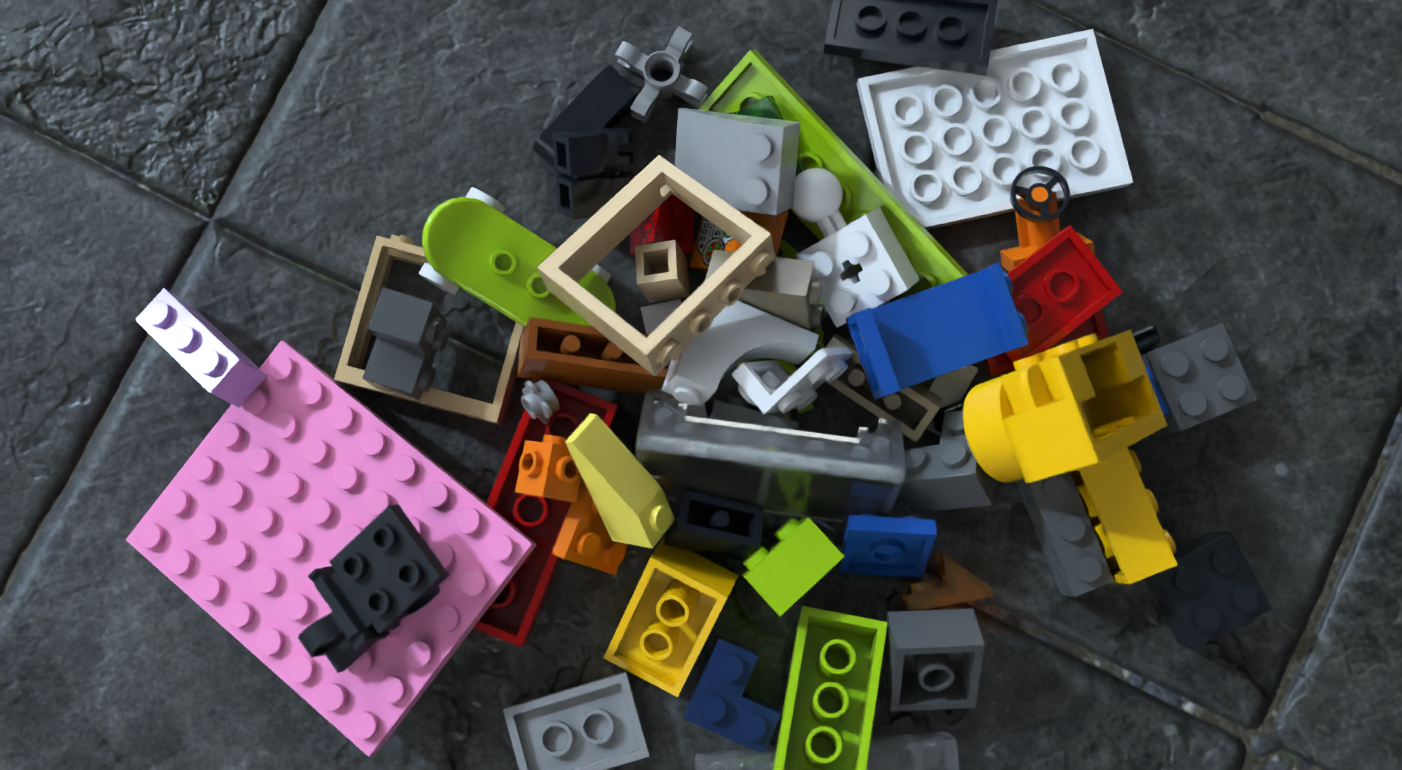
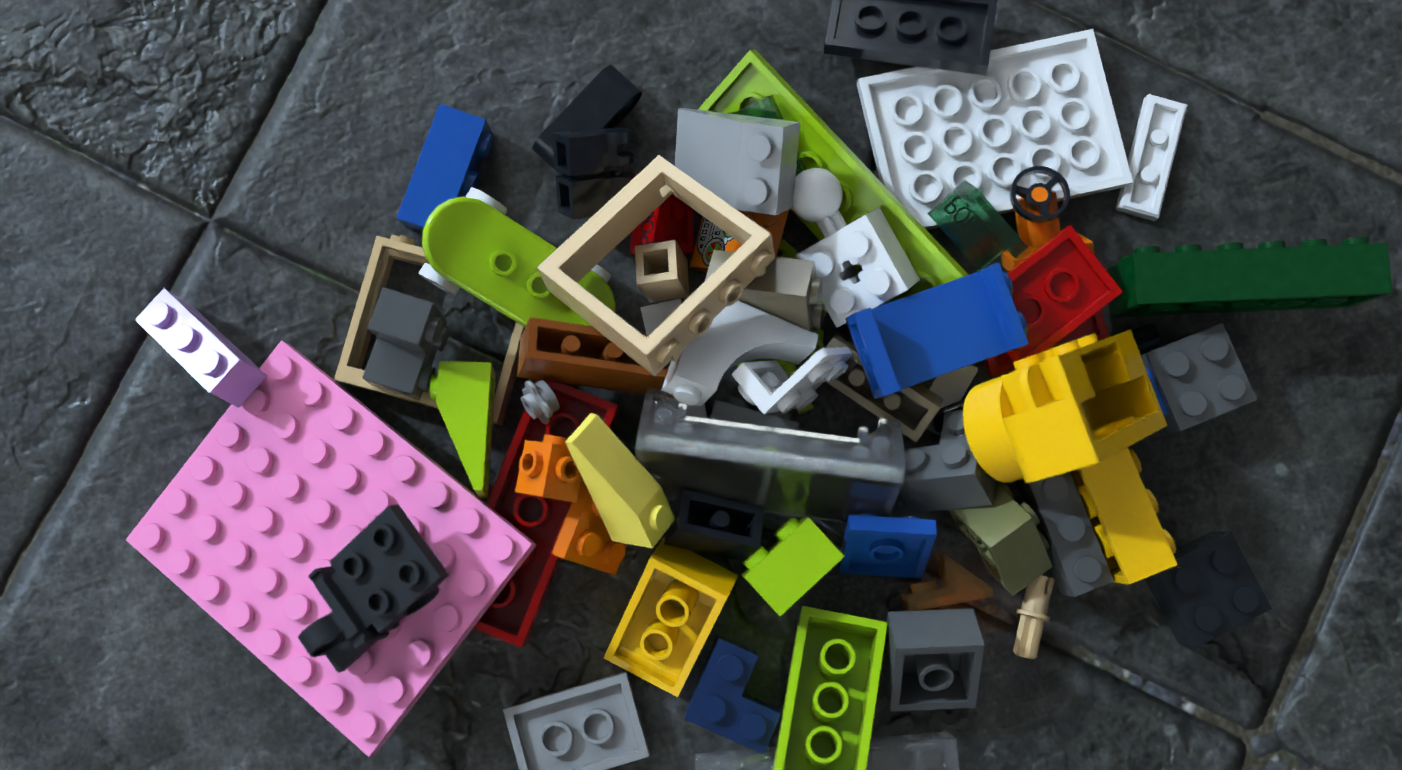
(445, 164): none -> blue brick
(467, 406): none -> lime slope
(635, 61): light grey pin -> none
(975, 226): none -> clear green panel
(1006, 539): none -> olive brick
(1032, 617): none -> tan axle
(1152, 157): none -> white tile
(1251, 278): none -> dark green brick

